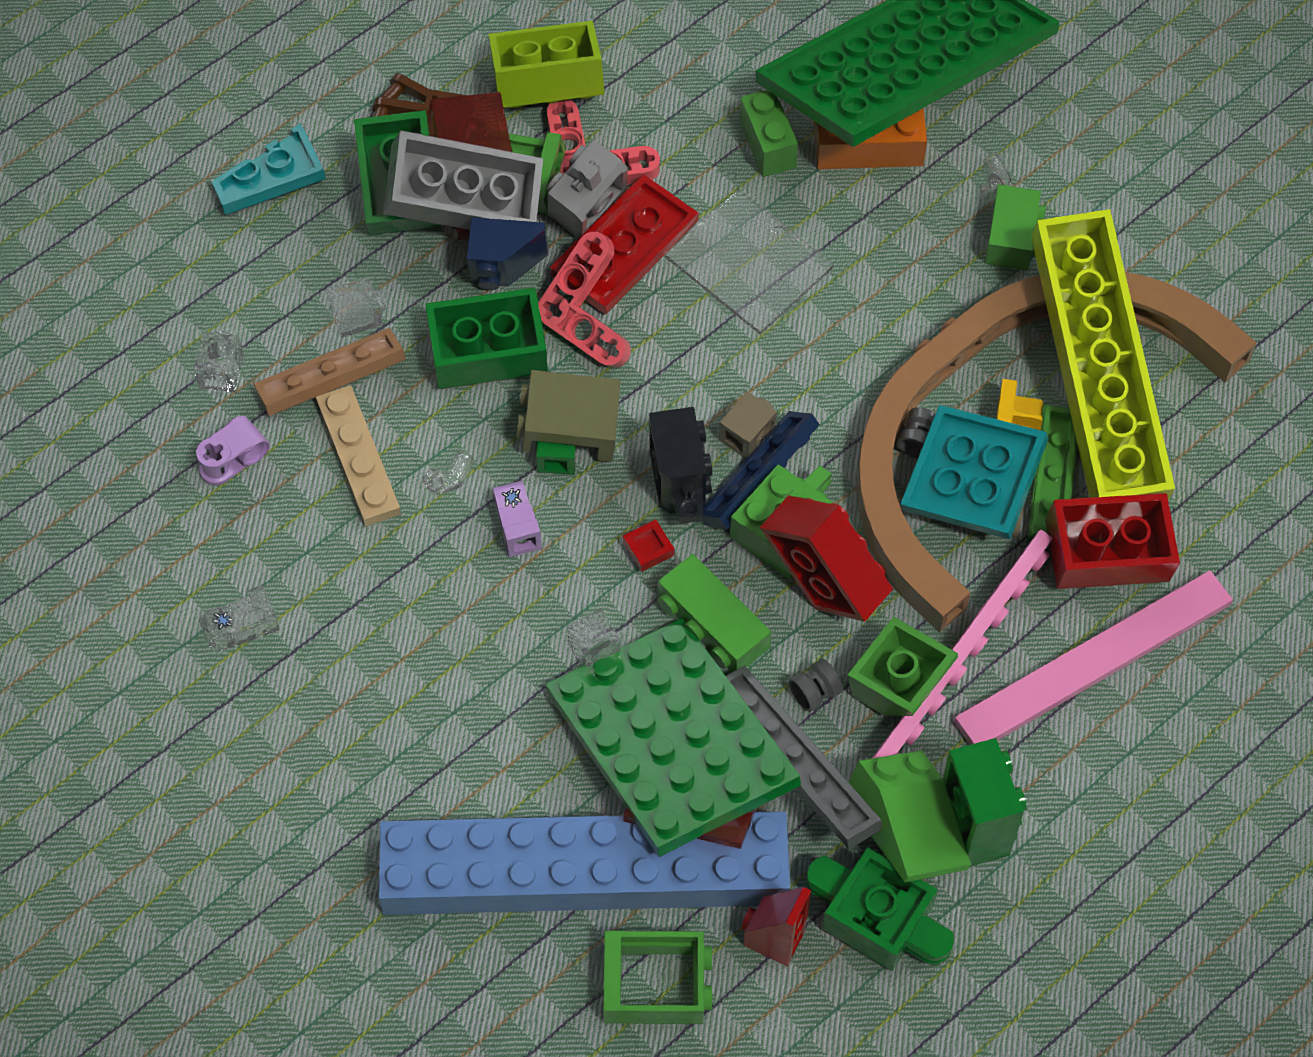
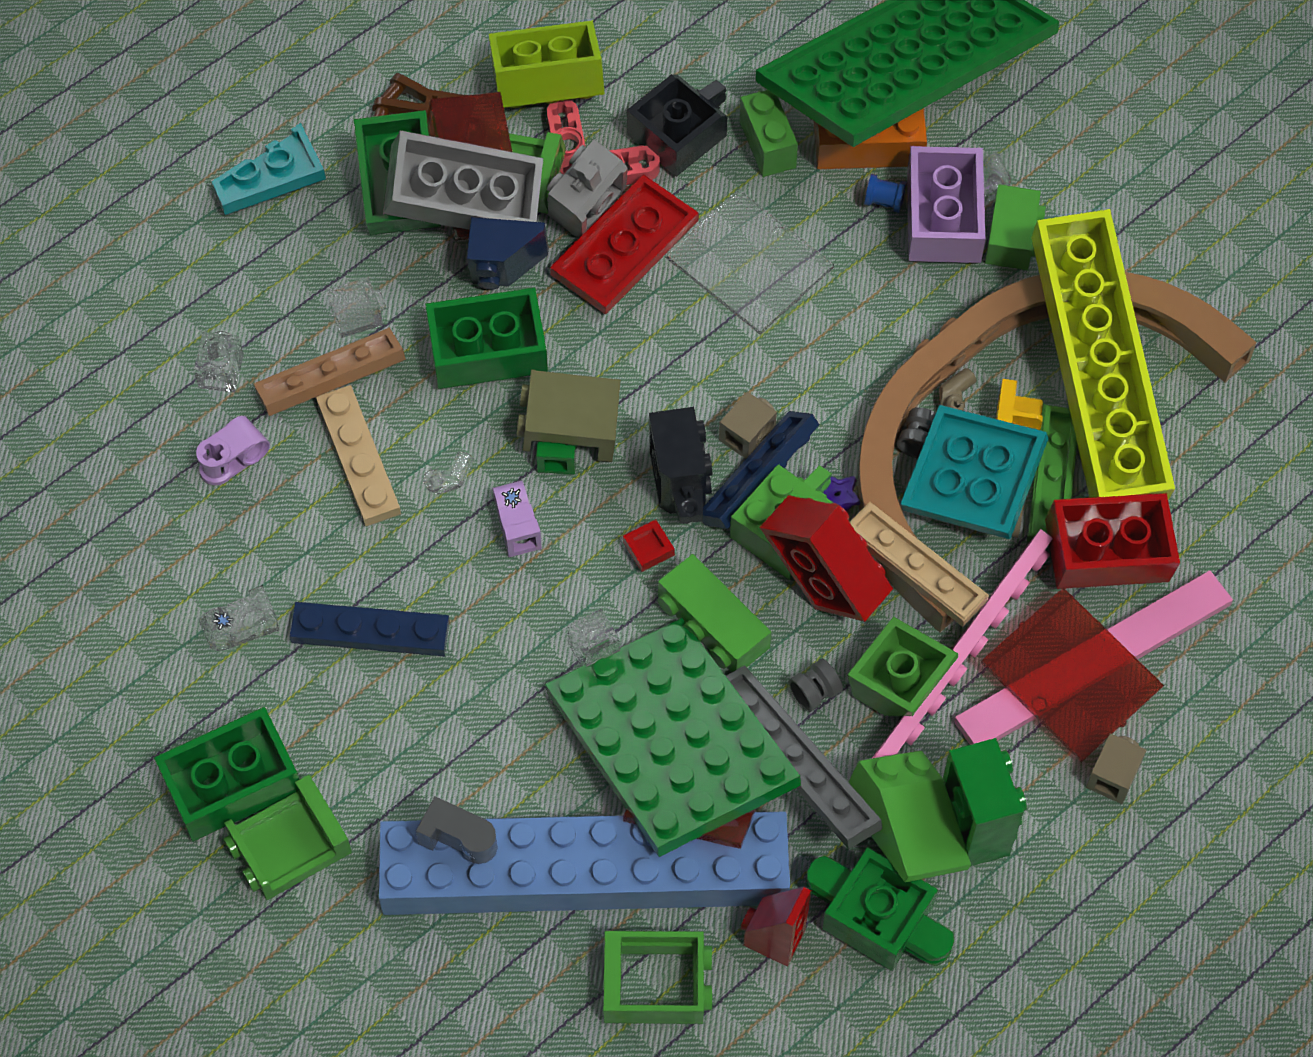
(228, 773): none -> green brick
(288, 841): none -> bright green panel
(369, 629): none -> dark blue plate
(458, 830): none -> dark grey leg
(571, 310): coral beam -> none
(678, 121): none -> black hinge
(845, 487): none -> dark purple plate
(885, 193): none -> blue bush
(919, 565): none -> tan tile
(945, 204): none -> lavender brick
(951, 391): none -> dark tan arm
(1072, 674): none -> clear red piece
(1116, 767): none -> dark tan brick

